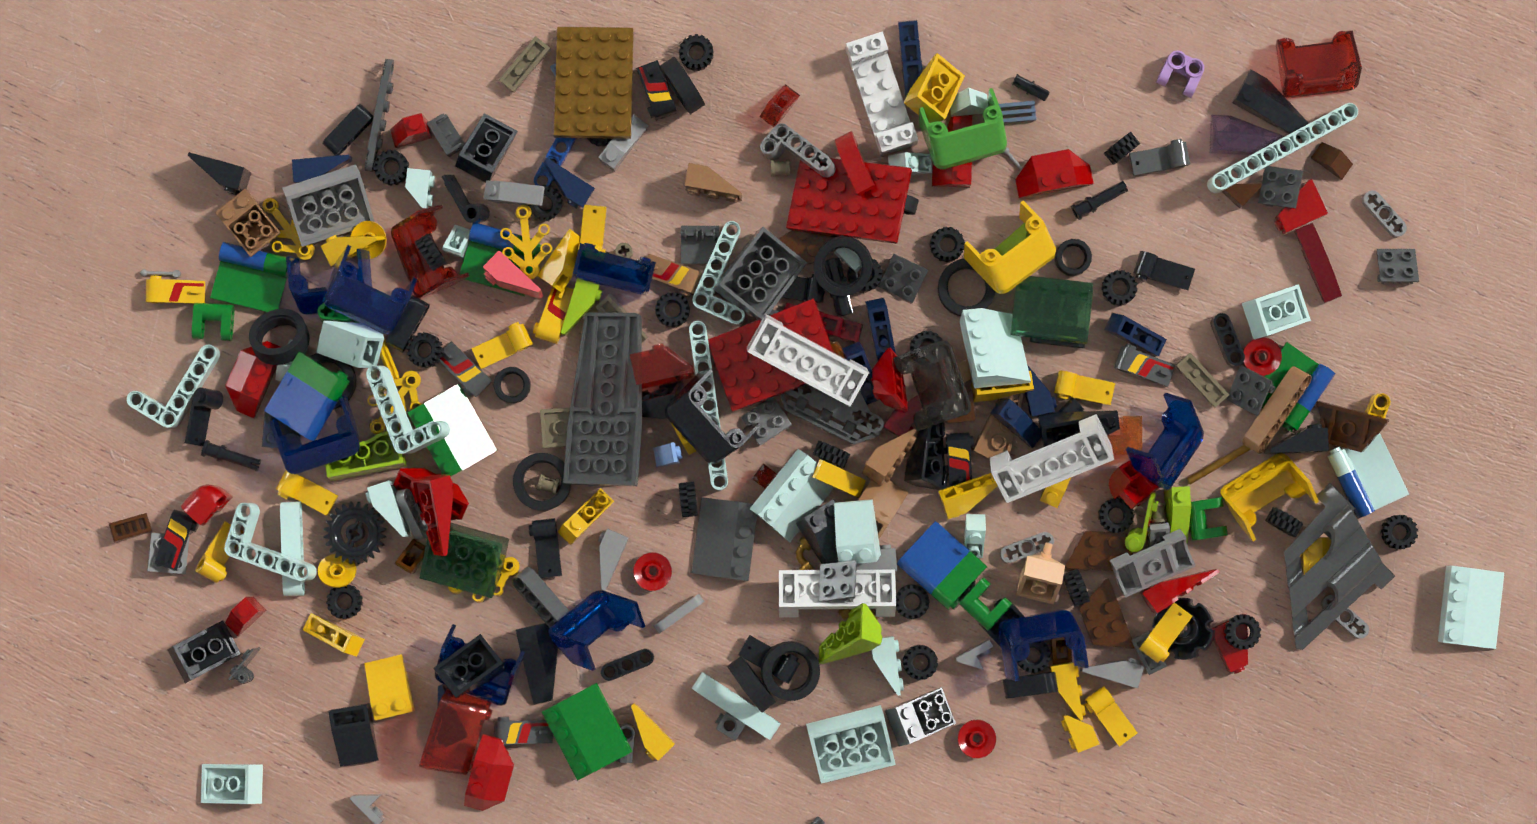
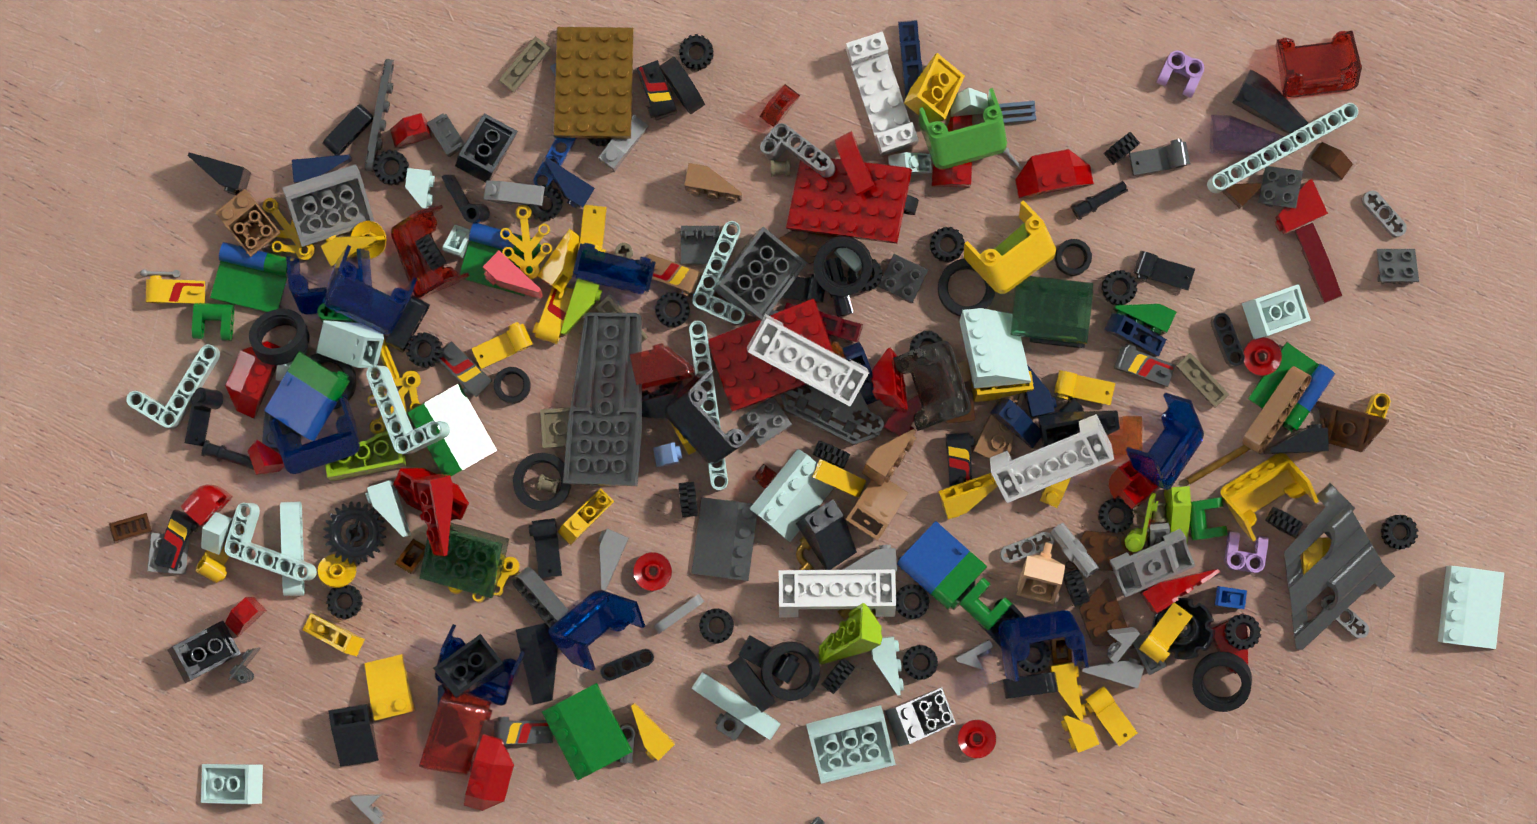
(215, 533): none -> light aqua slope
(264, 458): none -> red slope
(306, 491): yellow door -> none
(411, 513): light grey beam -> none
(716, 637): none -> black tyre
(837, 581): hinge -> none
(838, 675): none -> black tyre
(856, 532): light aqua slope -> none
(880, 326): dark blue slope -> none
(926, 460): black wedge -> none
(975, 533): light aqua slope -> none
(1030, 87): black axle -> none
(1074, 550): none -> light grey piece
(1124, 638): none -> light grey slope
(1152, 315): none -> green slope
(1216, 703): none -> black tyre
(1230, 597): none -> blue slope
(1244, 557): none -> lavender piece
(1250, 390): dark grey hinge -> none
(1368, 476): light aqua door -> none

